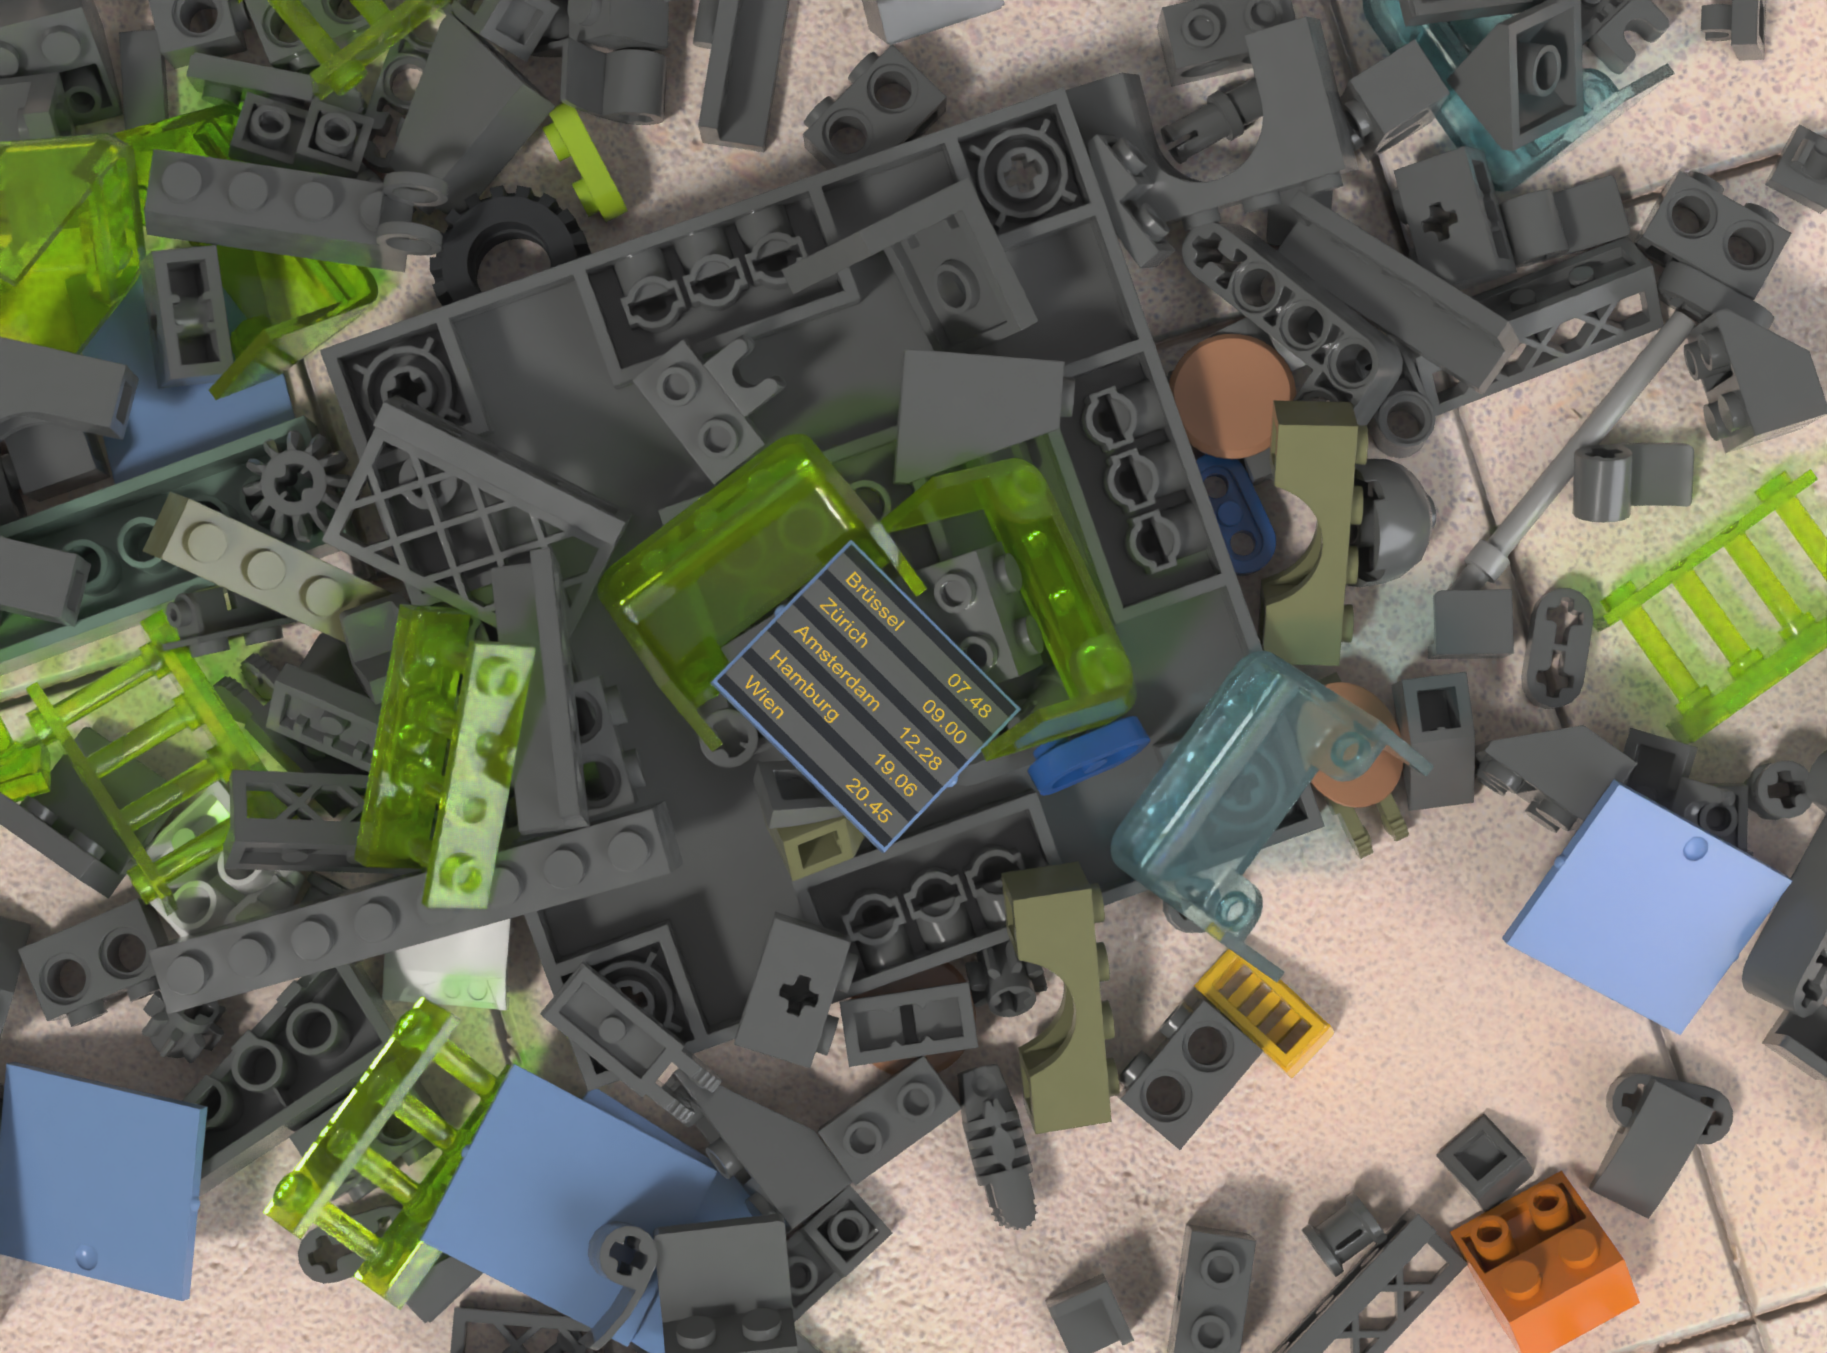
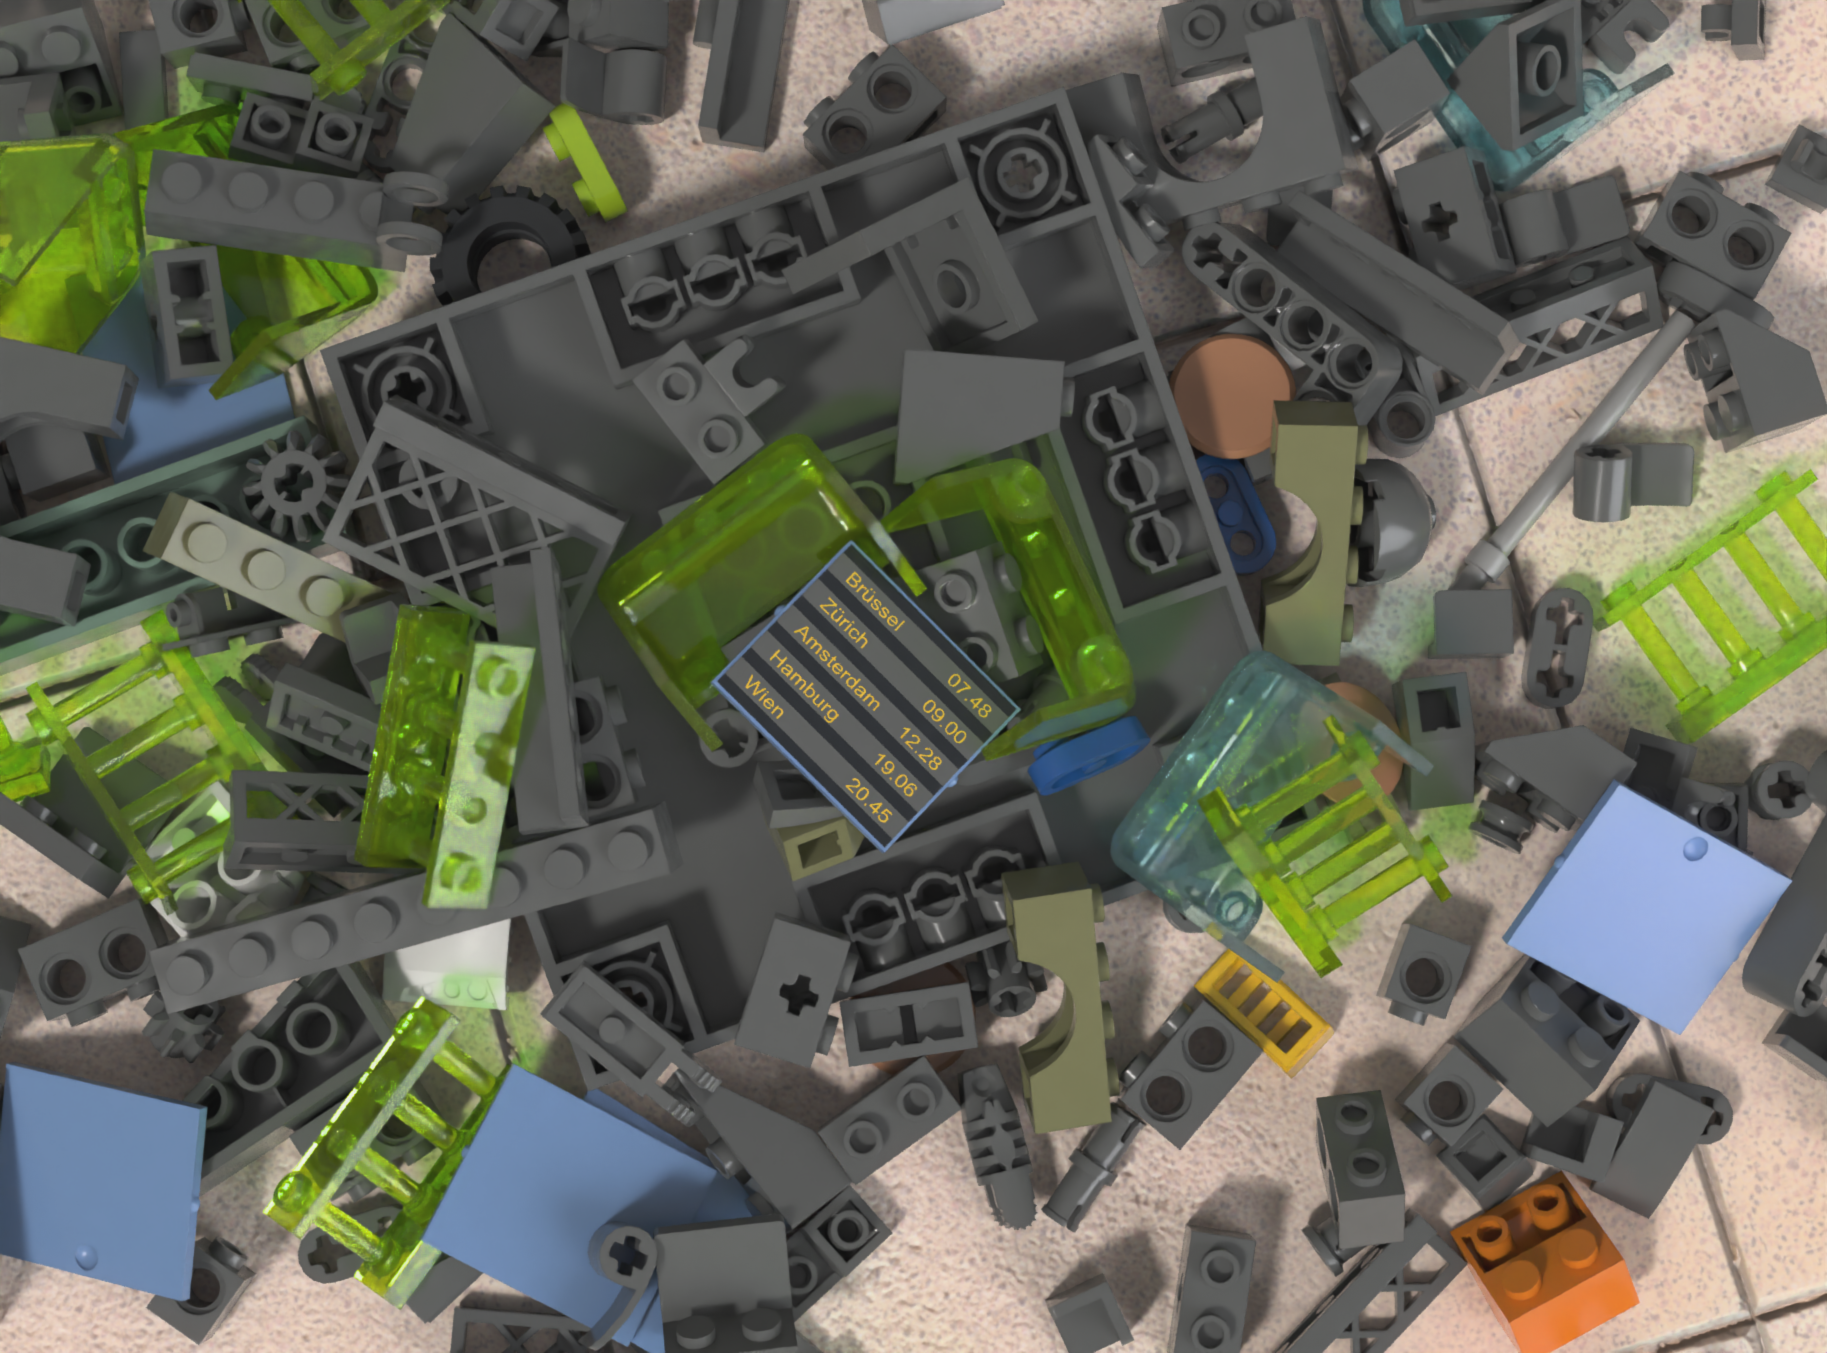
(197, 1317): none -> dark grey brick
(1092, 1168): none -> dark grey pin
(1293, 894): none -> clear neon green fence
(1360, 1169): none -> dark grey brick
(1448, 960): none -> dark grey brick
(1475, 1090): none -> dark grey brick
(1500, 827): none -> dark grey bush
(1546, 1037): none -> dark grey slope
(1575, 1142): none -> dark grey panel

